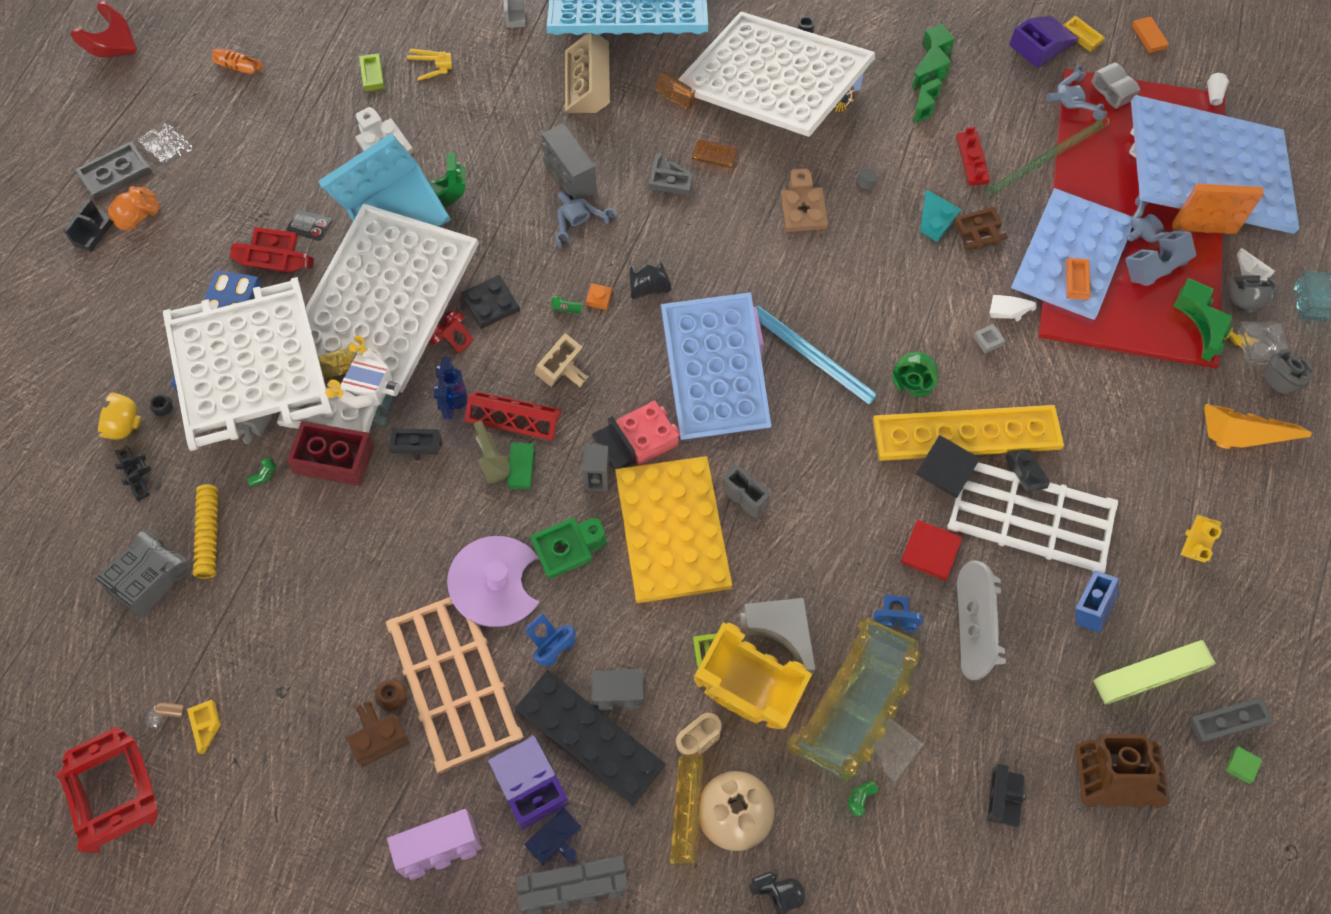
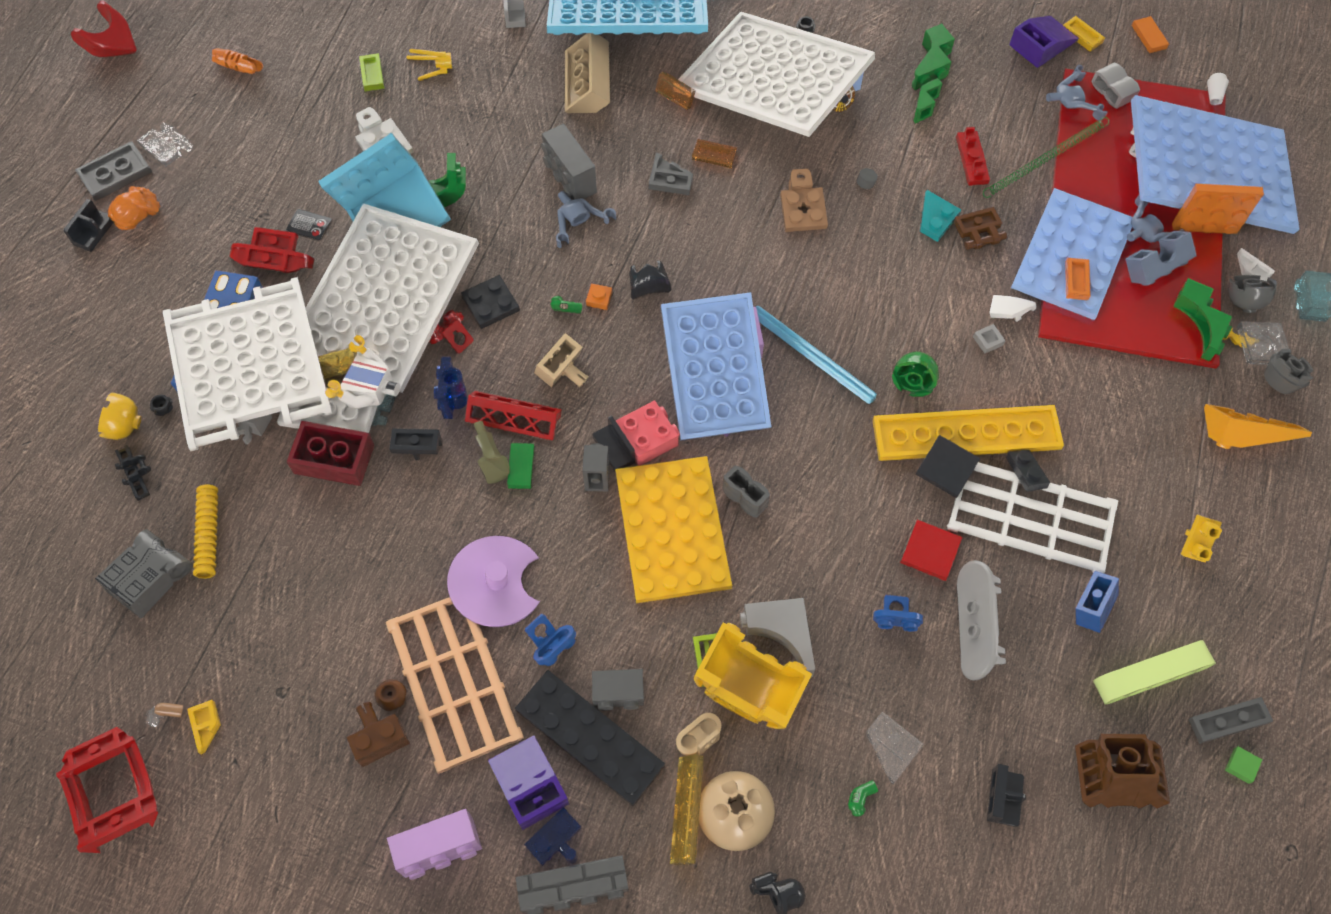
(265, 474): green arm -> none
(579, 538): green plate -> none
(859, 701): windscreen -> none

